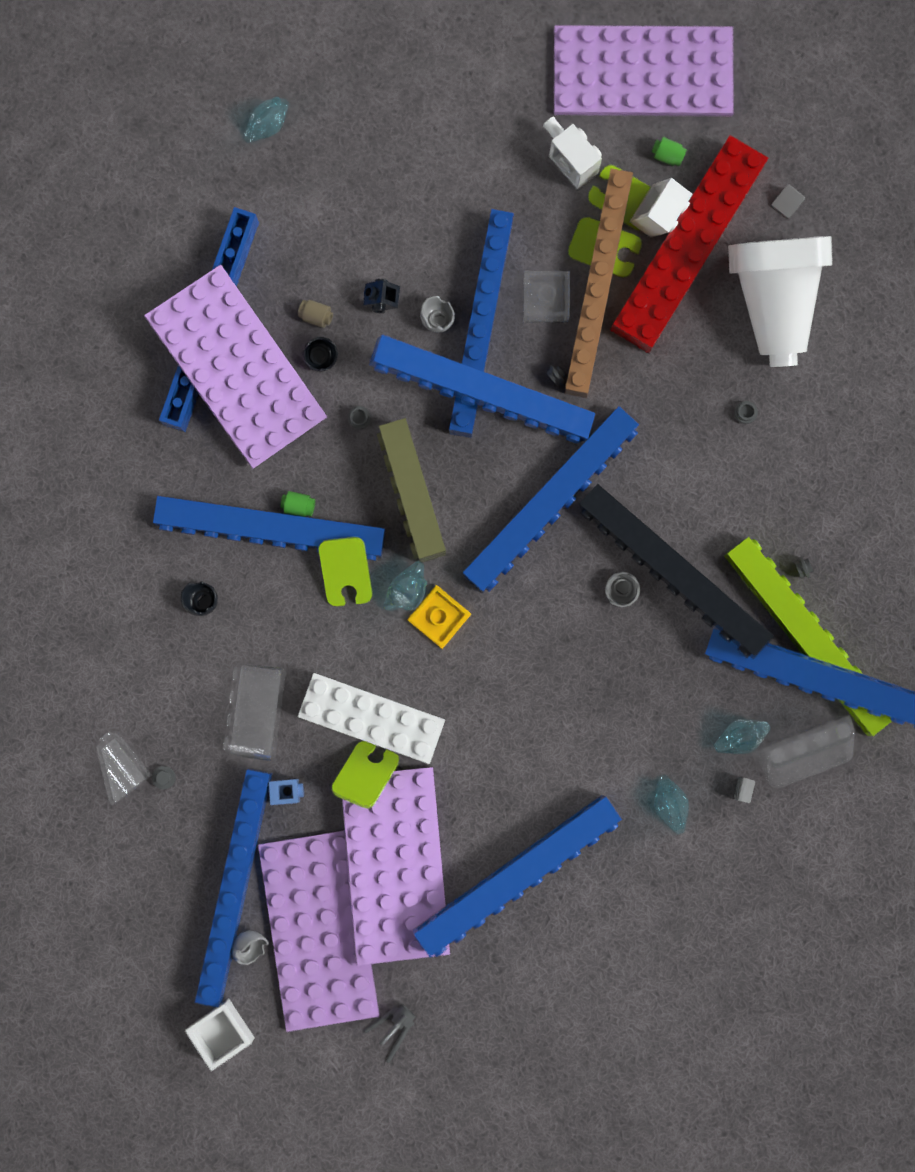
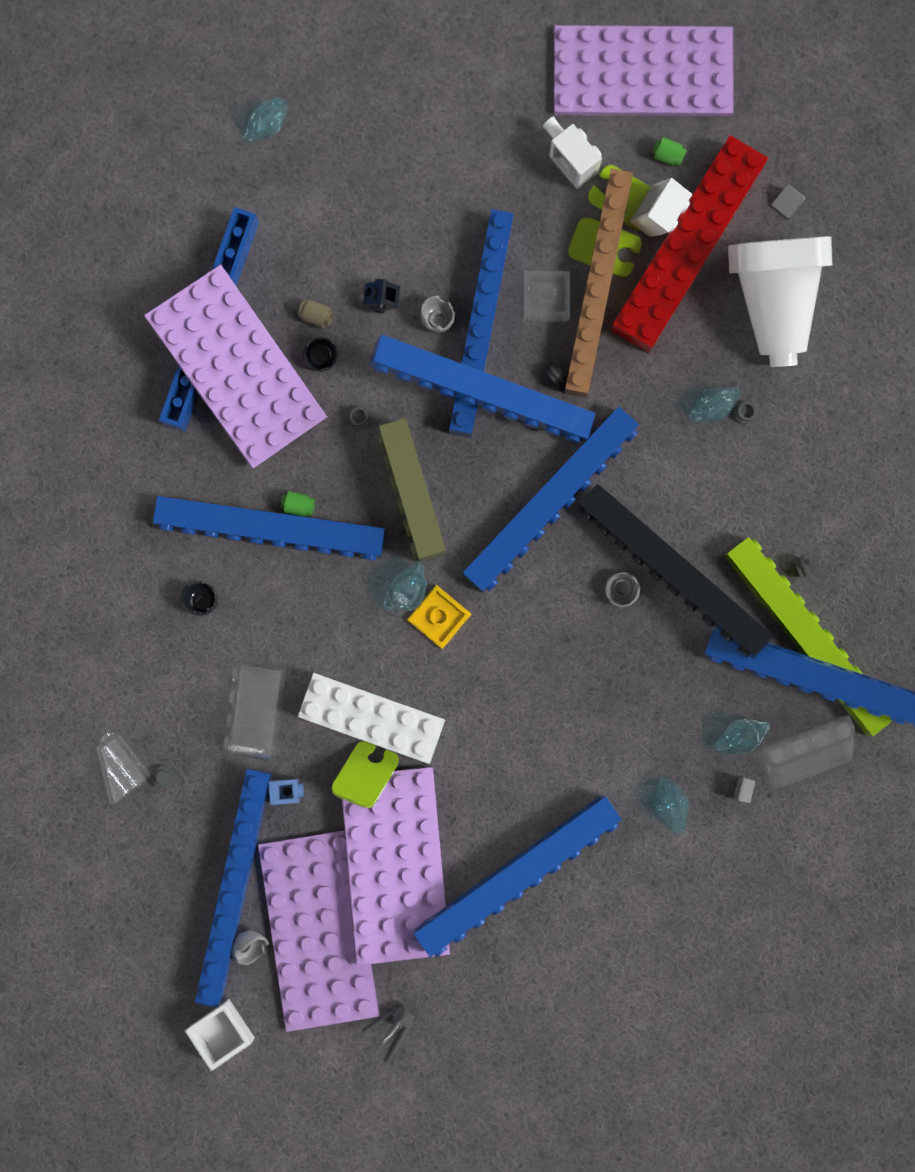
(342, 565): lime piece -> none
(715, 404): none -> clear light blue hat

